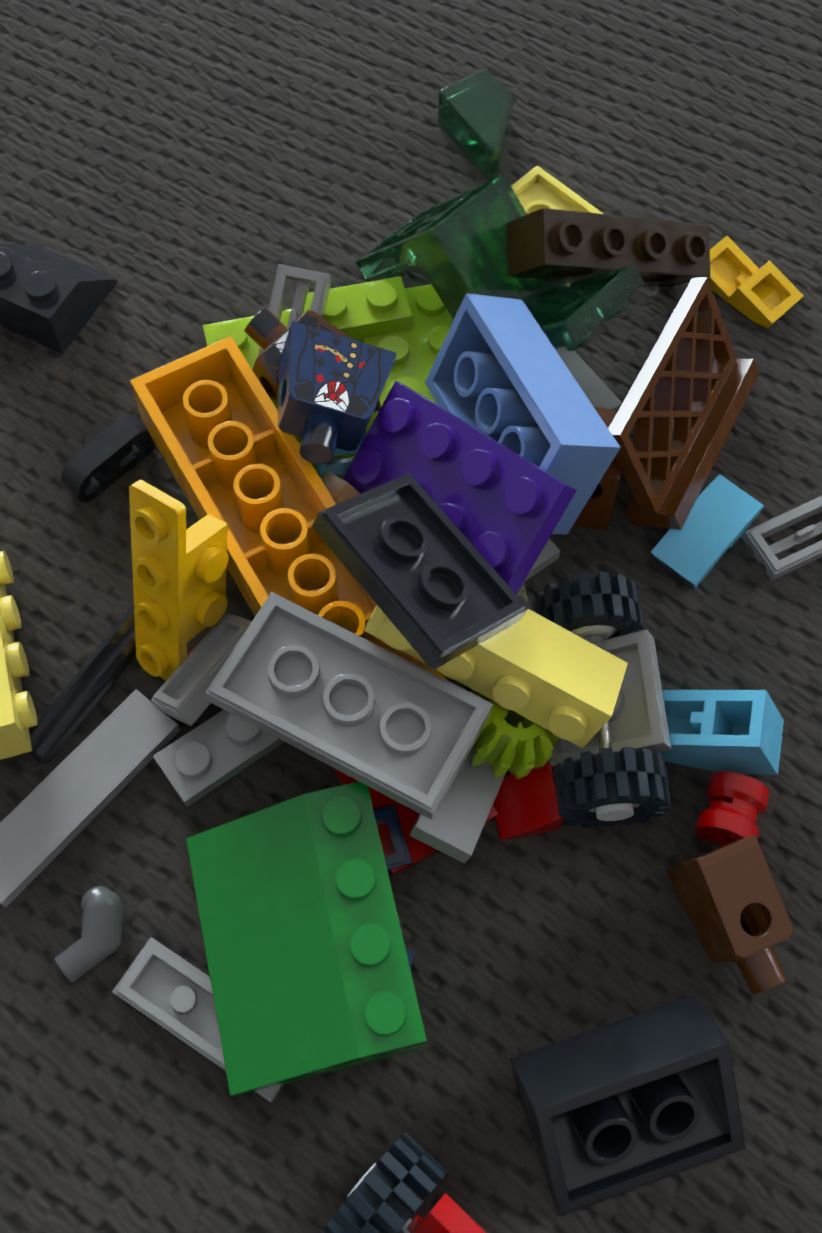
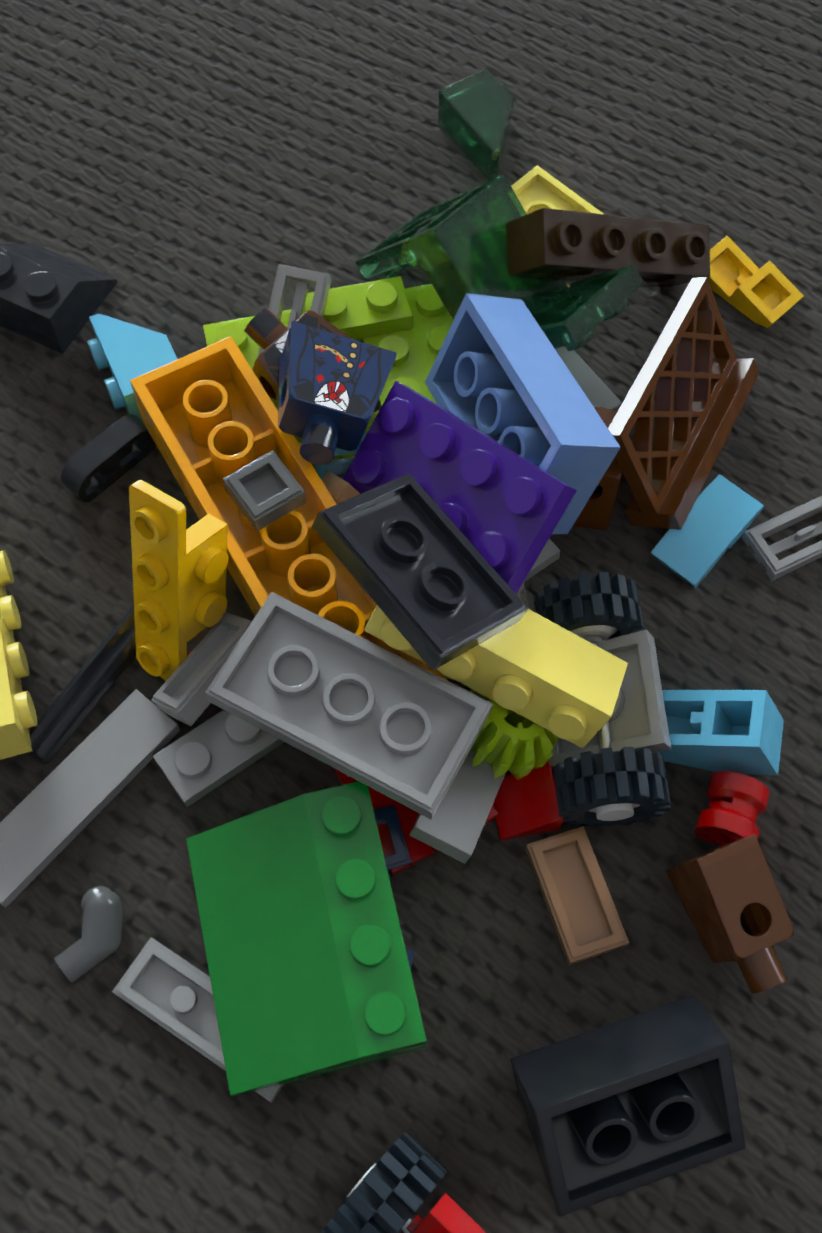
(129, 354): none -> medium azure slope
(264, 490): none -> dark grey tile
(576, 895): none -> medium nougat tile

